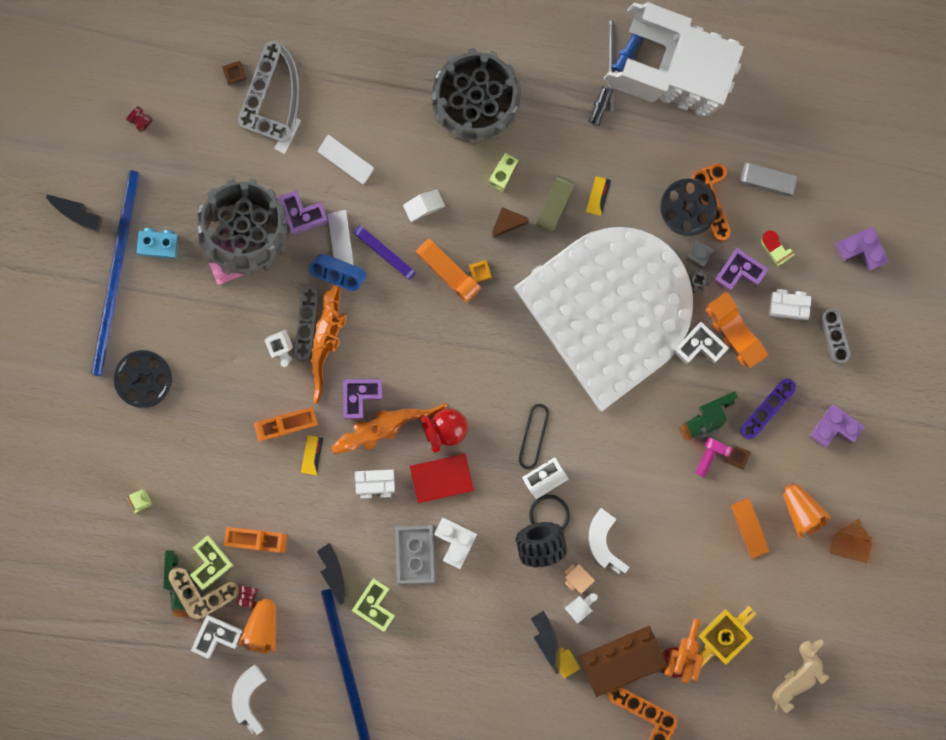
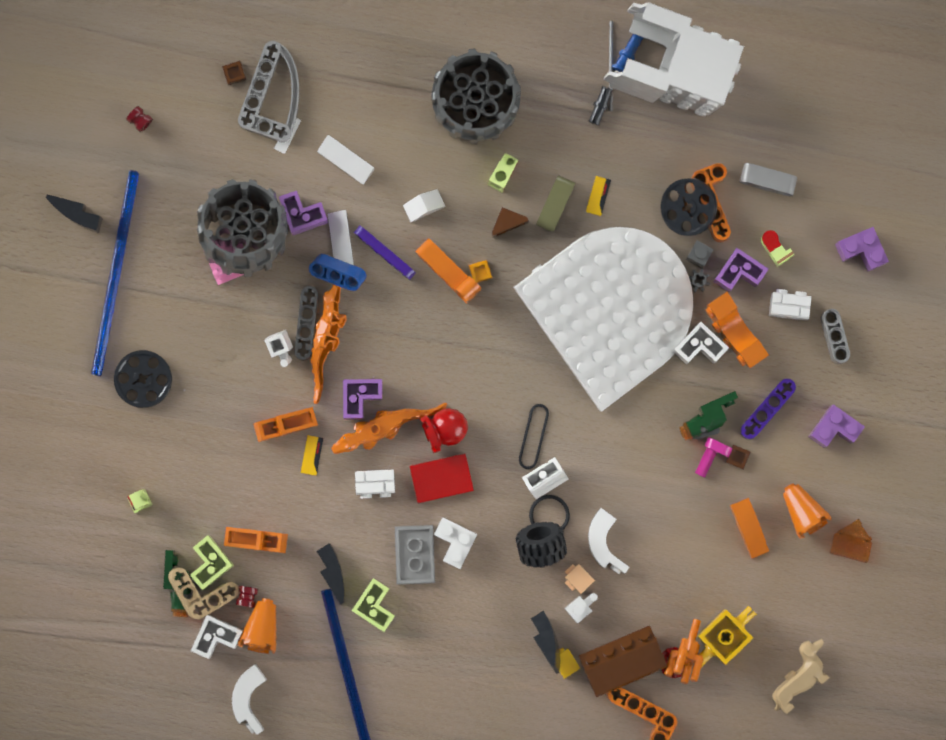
(157, 244): medium azure brick -> none

